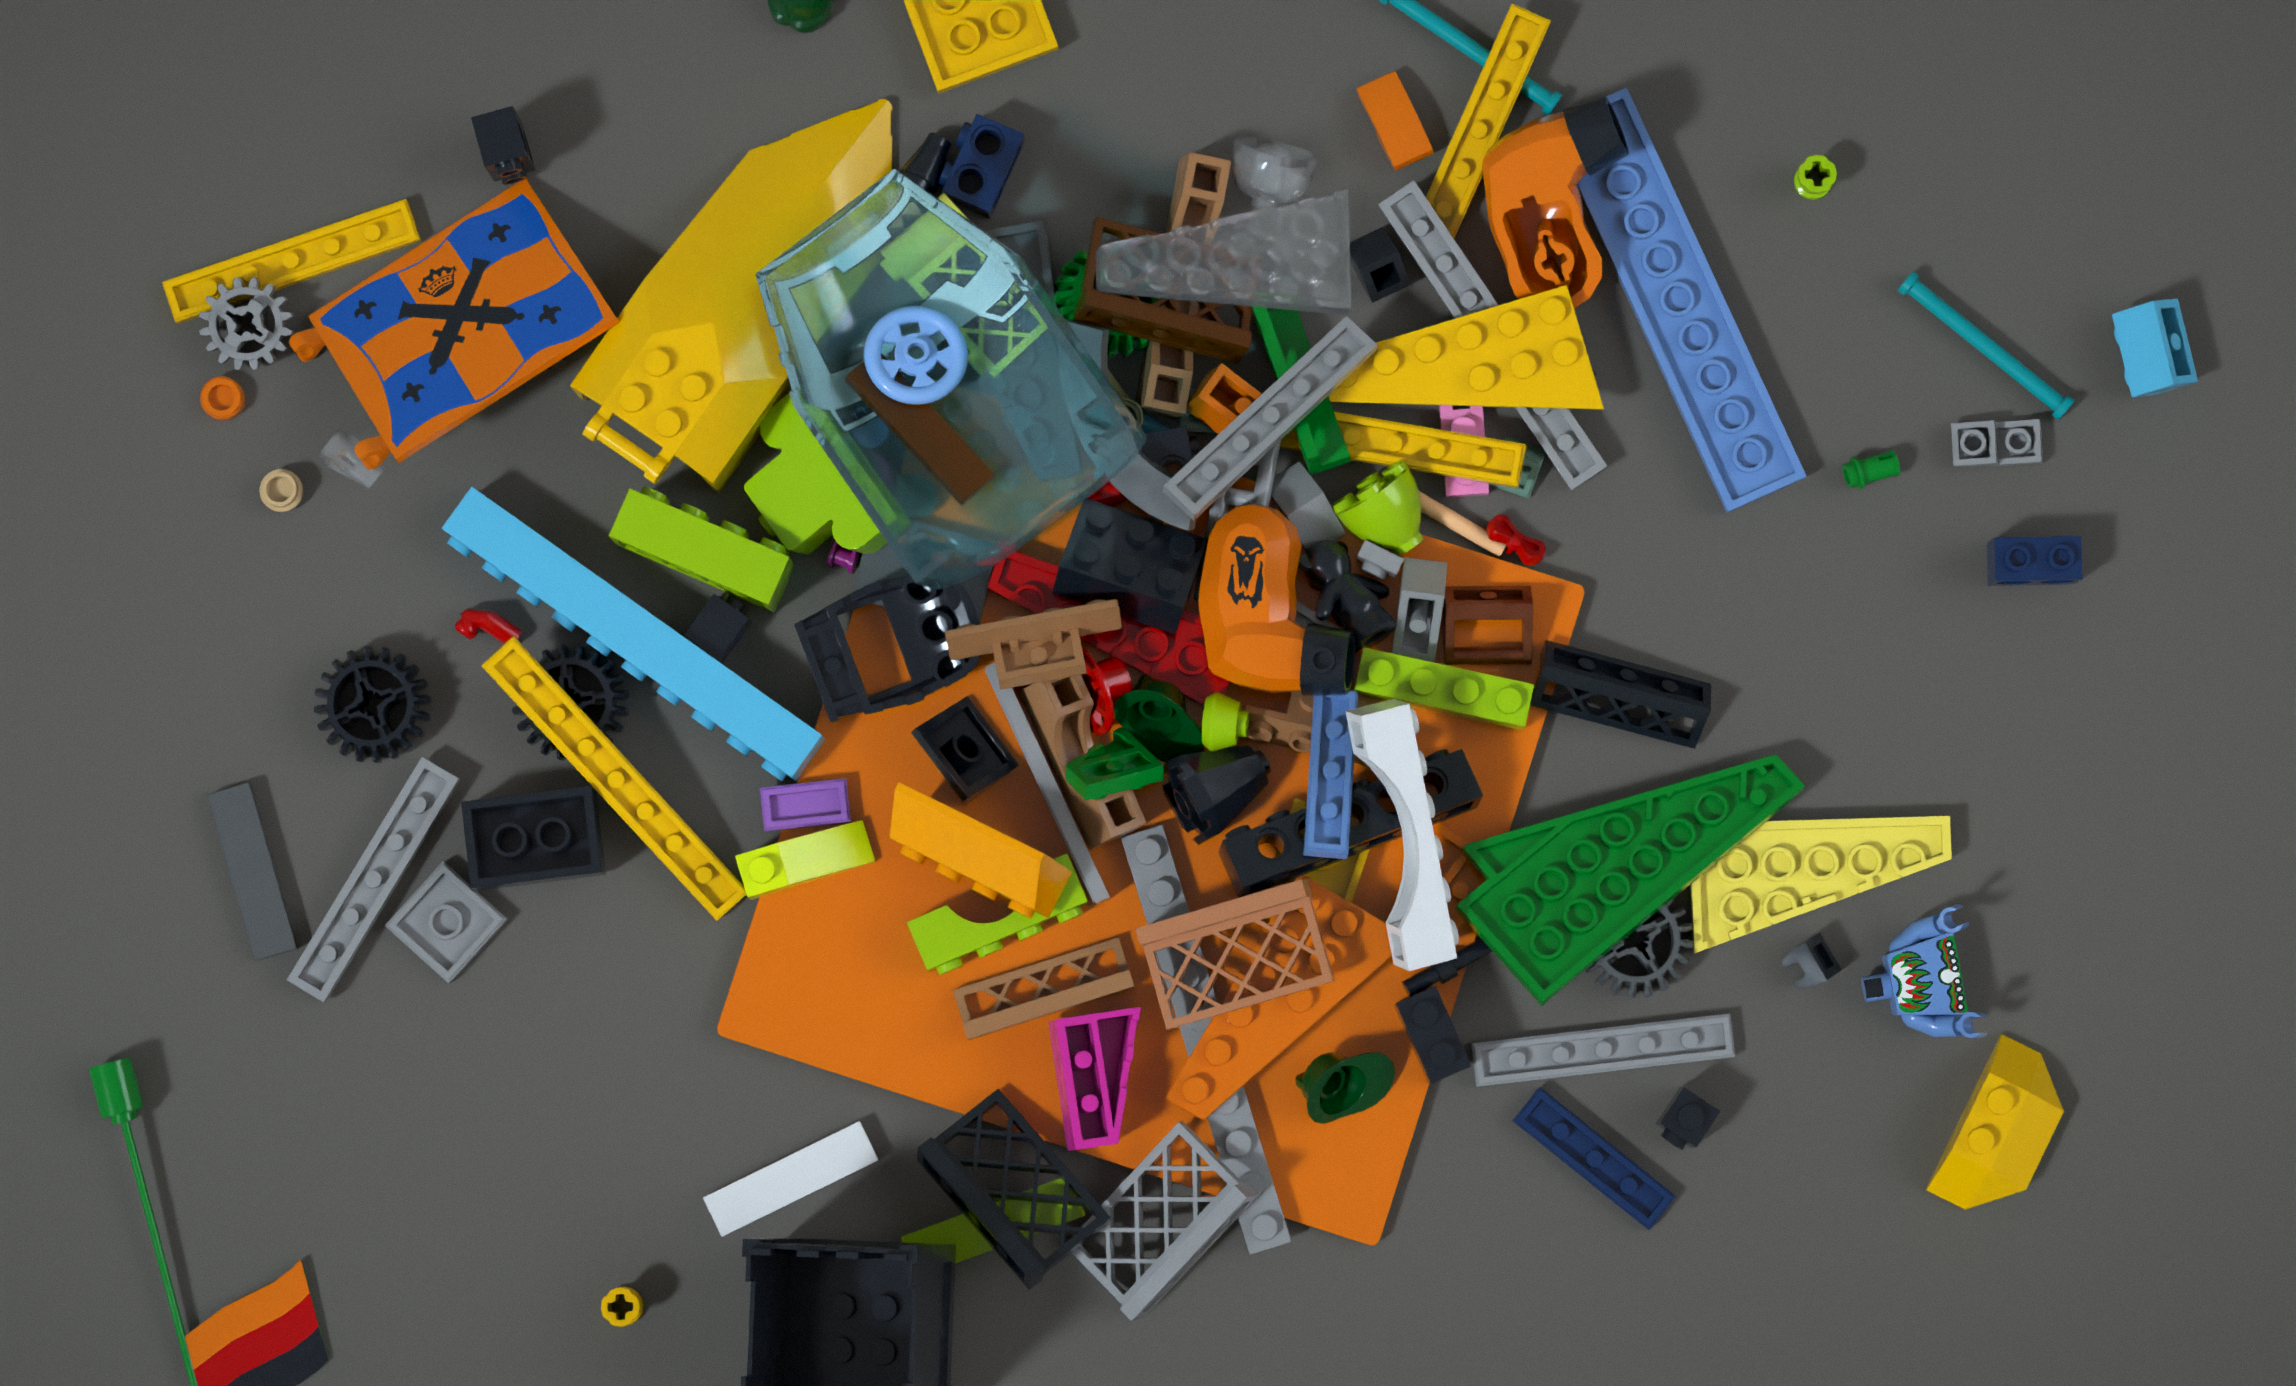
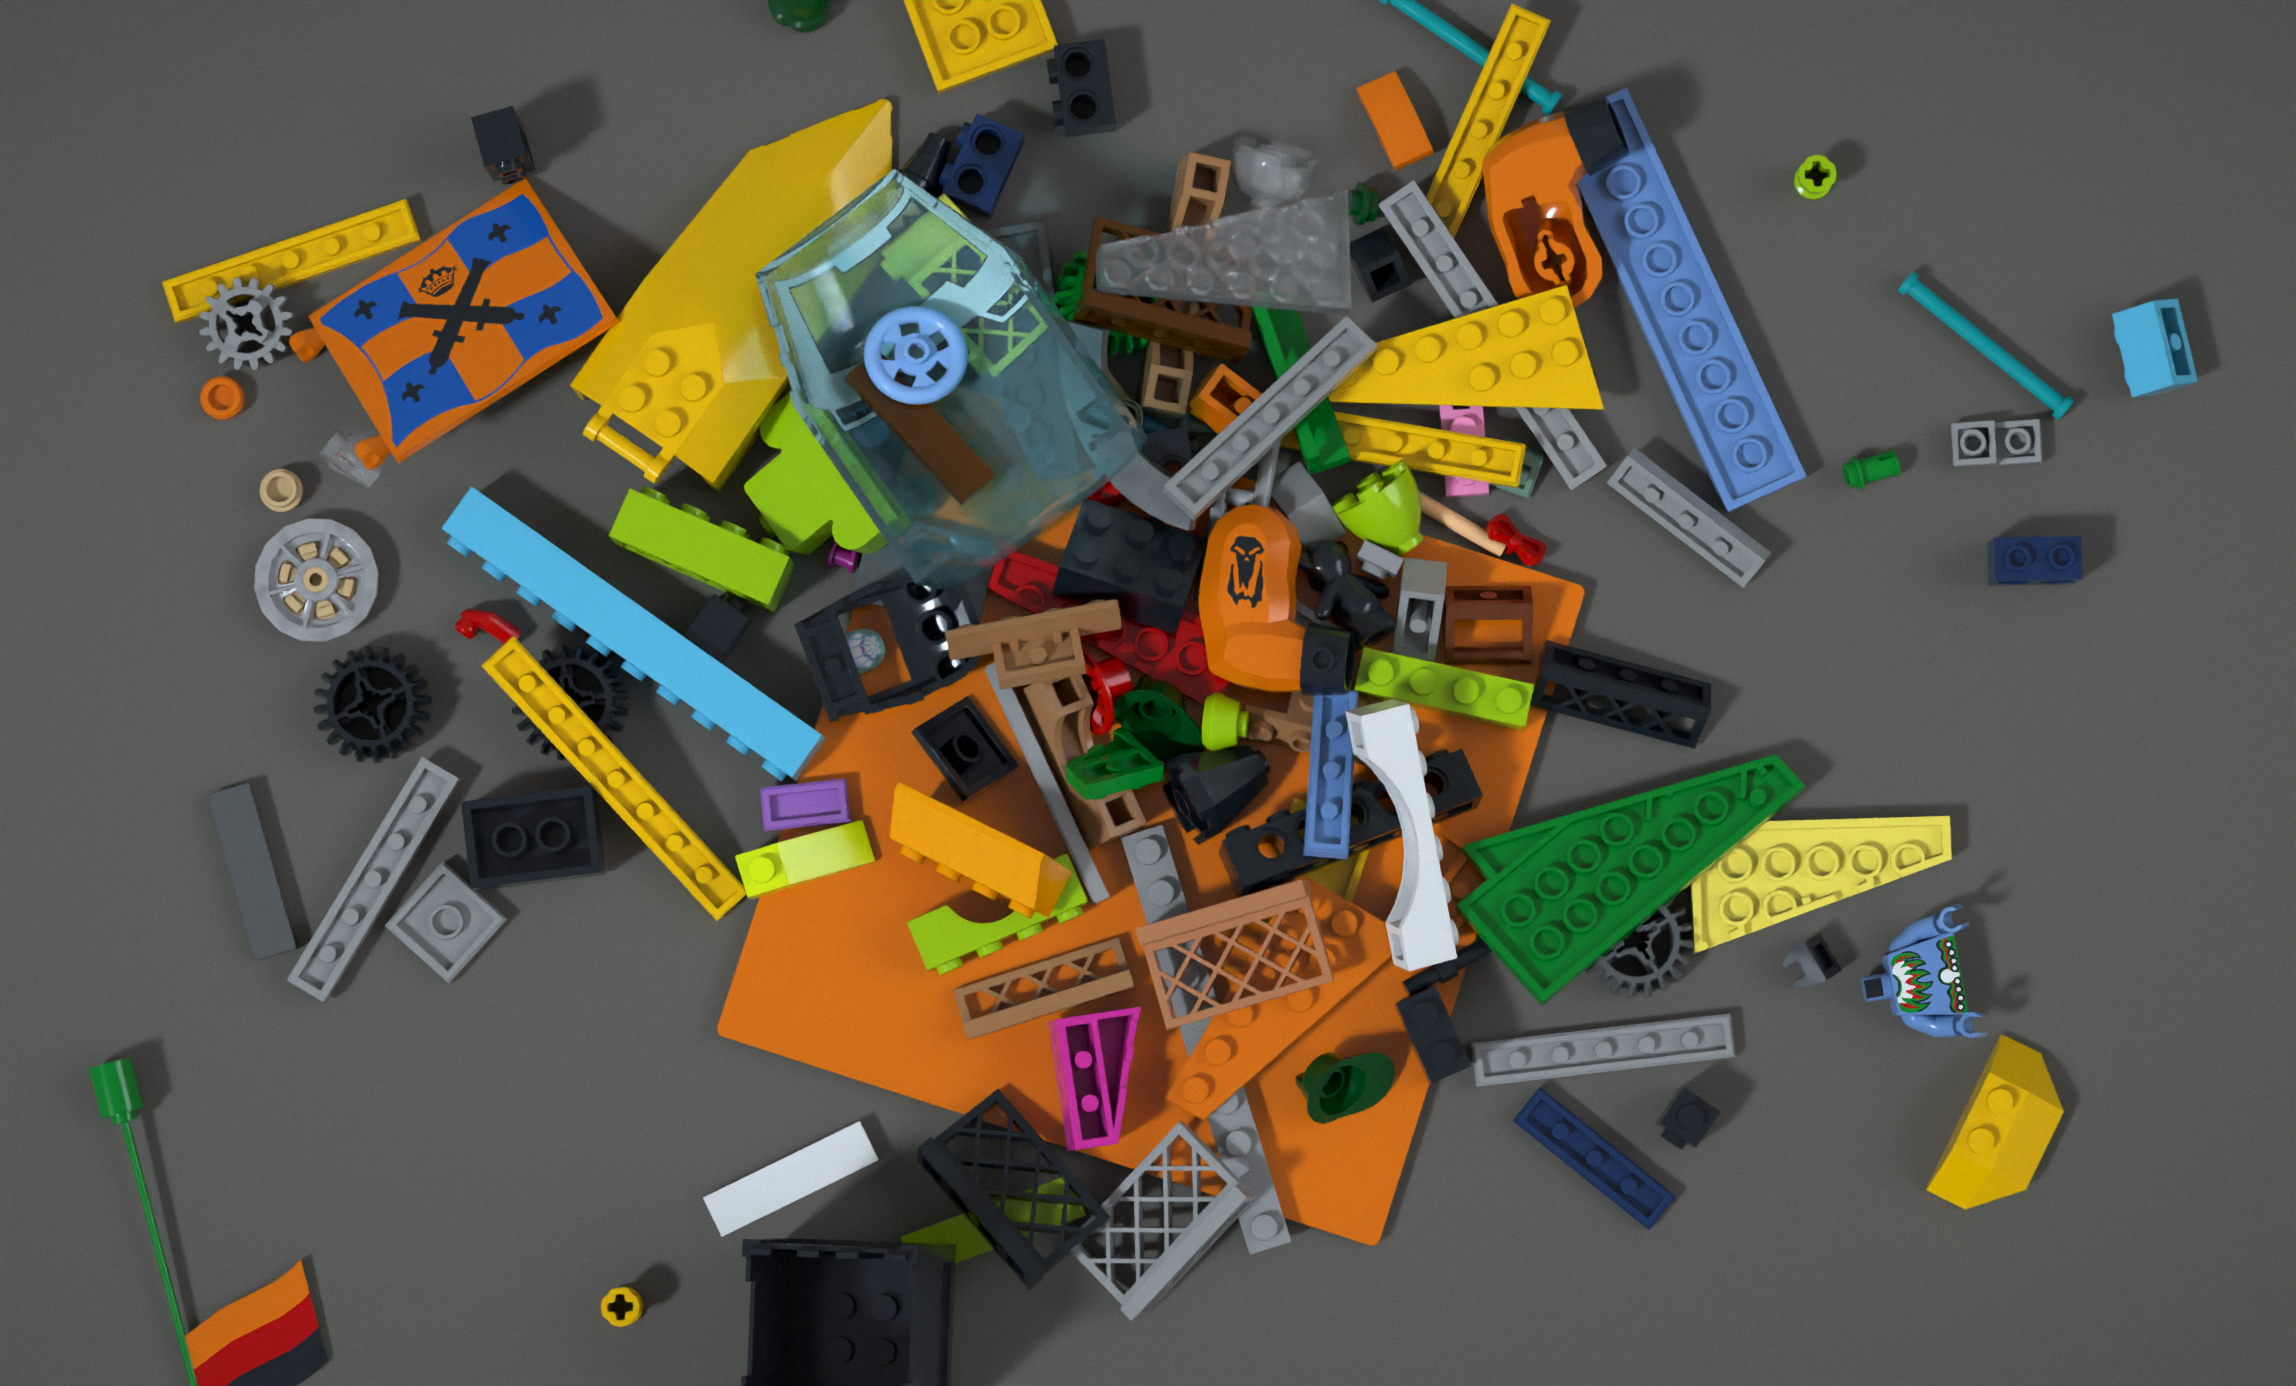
(316, 580): none -> flat silver piece
(866, 649): none -> tile
(1092, 87): none -> black brick
(1363, 203): none -> dark green plate
(1688, 517): none -> light grey plate

